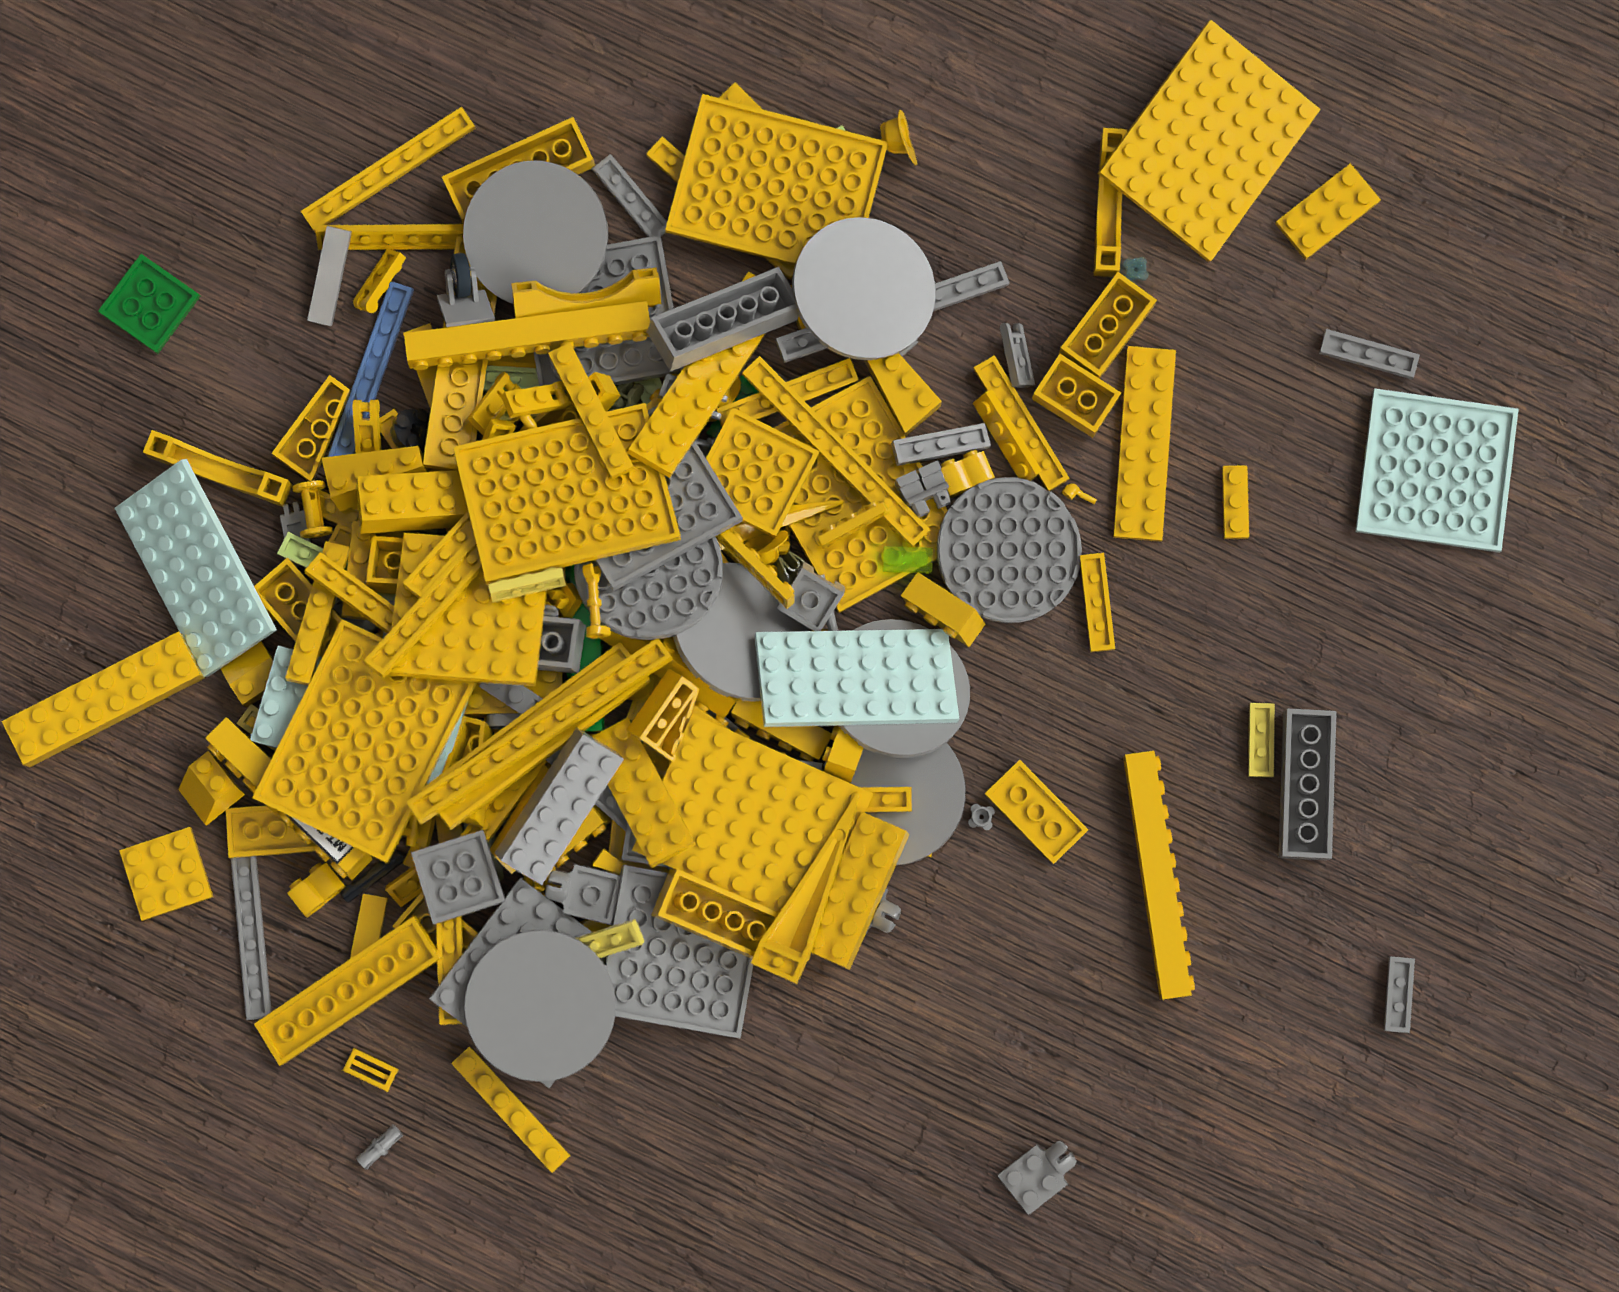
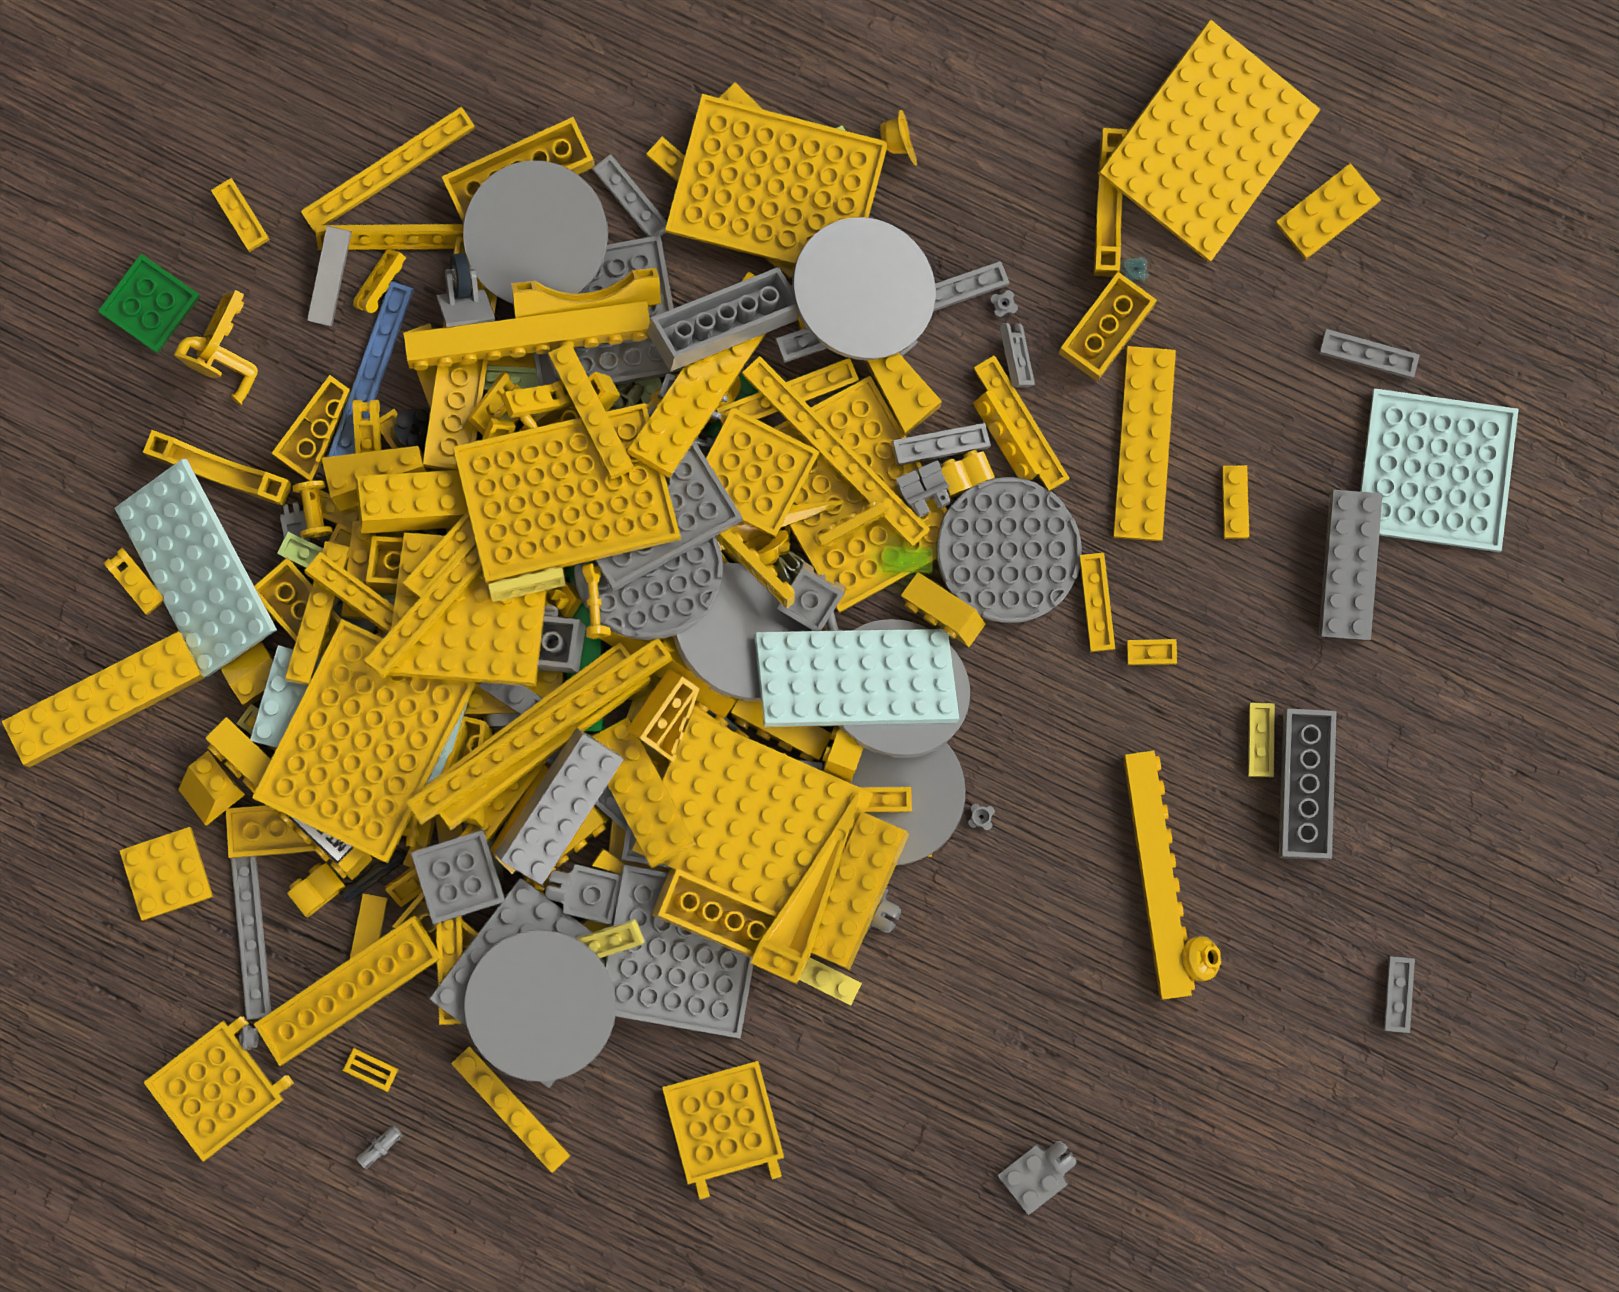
(135, 582): none -> yellow plate
(209, 349): none -> yellow plate
(215, 1089): none -> yellow plate
(240, 215): none -> yellow plate
(249, 1037): none -> light grey plate
(723, 1124): none -> yellow plate
(830, 981): none -> light yellow plate
(1007, 297): none -> light grey plate
(1036, 812): yellow plate -> none
(1072, 490): yellow hand -> none
(1076, 395): yellow brick -> none
(1152, 652): none -> yellow plate
(1196, 958): none -> yellow piece
(1350, 564): none -> light grey brick

